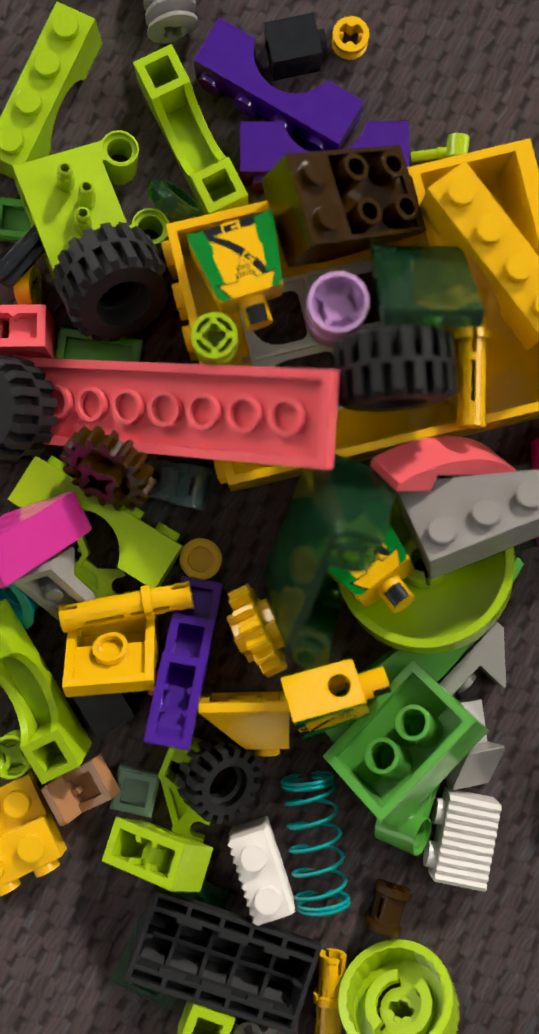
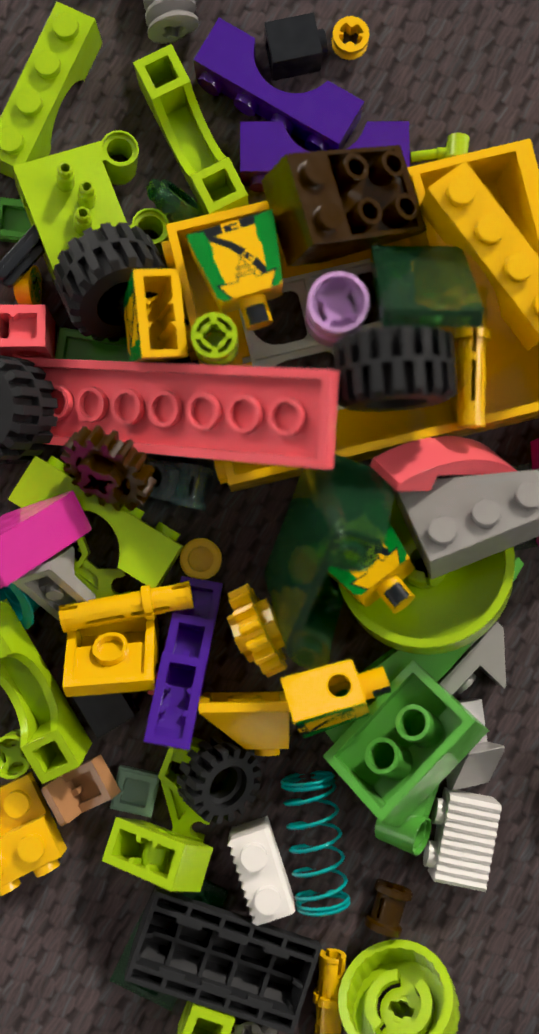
(155, 323): none -> yellow torso

